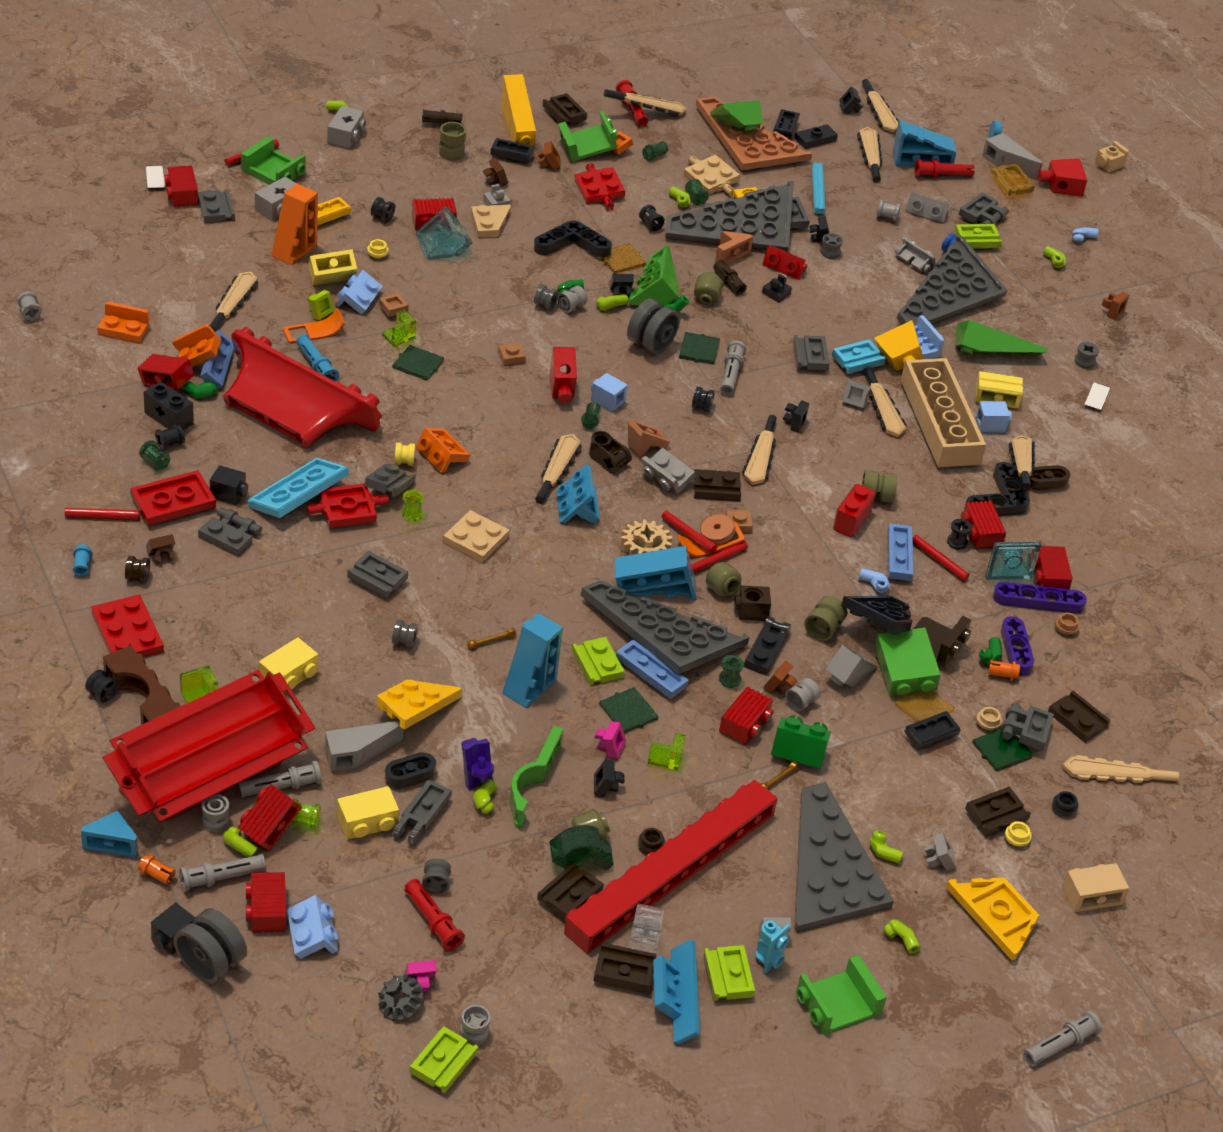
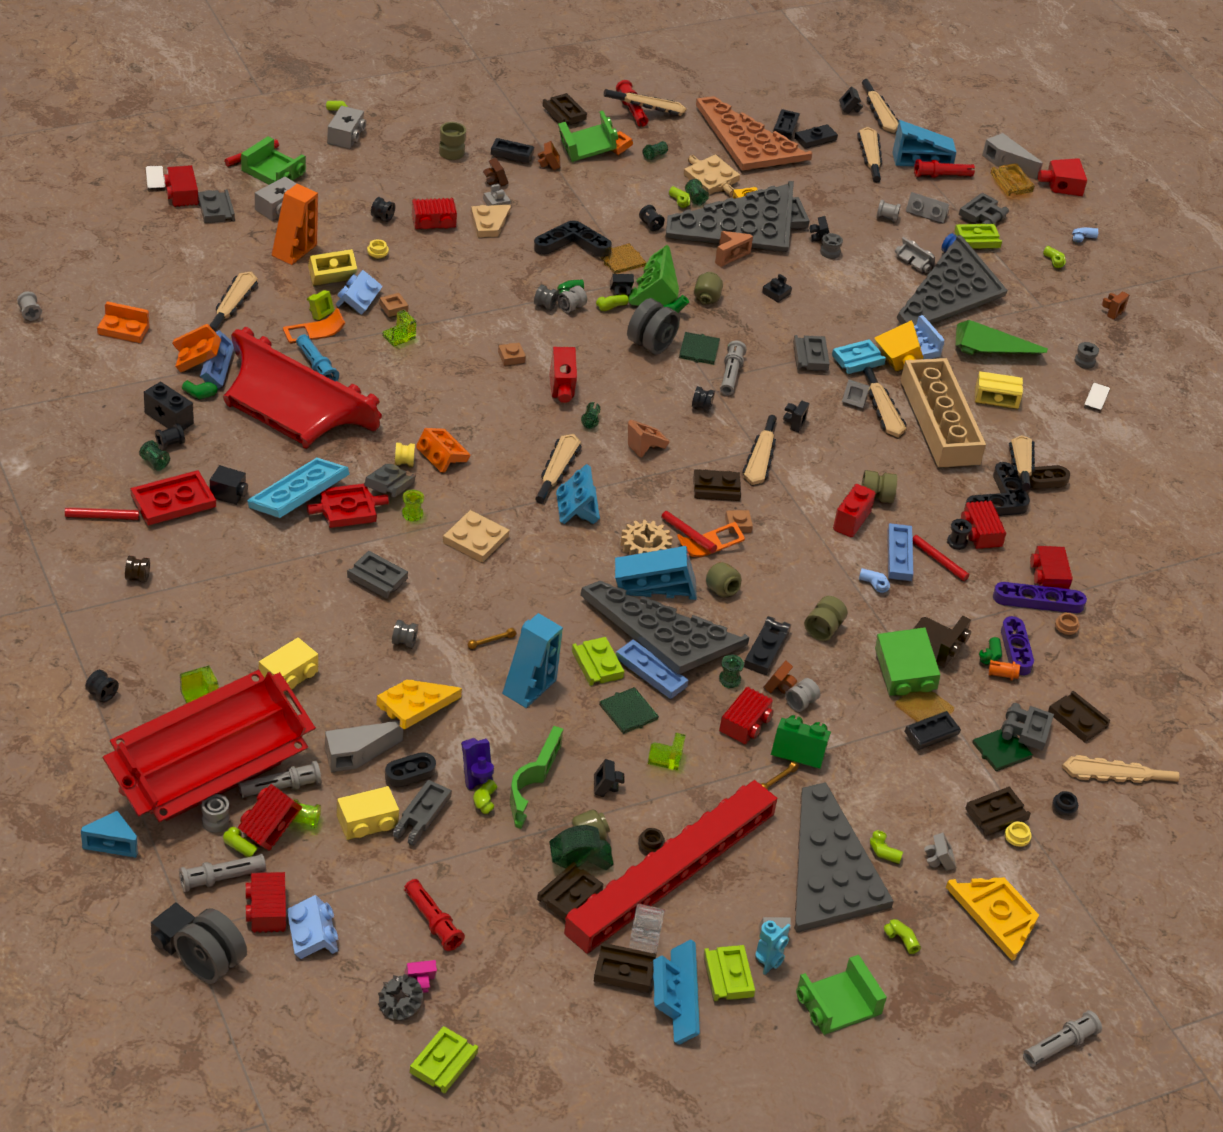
(82, 555): dark azure pin -> none
(127, 624): red plate -> none
(134, 675): reddish brown arch -> none
(156, 869): orange pin -> none
(161, 545): reddish brown tile -> none
(167, 369): red brick -> none
(227, 537): dark grey plate -> none
(332, 210): yellow plate -> none
(418, 362): clear green piece -> none
(436, 875): dark grey wheel -> none
(441, 117): dark brown pin -> none
(443, 236): clear light blue slope -> none
(475, 1024): light grey wheel -> none
(517, 110): yellow slope -> none
(600, 185): red plate -> none
(608, 452): dark brown piece -> none
(609, 392): light blue brick -> none
(611, 739): dark pink tile -> none
(668, 470): light grey bracket -> none
(718, 528): nougat piece -> none
(719, 556): red bar -> none
(736, 283): dark brown pin -> none
(740, 114): bright green slope -> none
(753, 603): dark brown brick -> none
(784, 262): red hinge -> none
(818, 188): medium azure axle -> none
(849, 667): light grey slope -> none
(881, 610): black plate -> none
(989, 718): tan plate -> none
(993, 416): light blue brick -> none
(995, 128): dark azure tile -> none
(1012, 560): clear light blue slope -> none
(1095, 887): tan brick -> none
(1112, 157): tan brick -> none

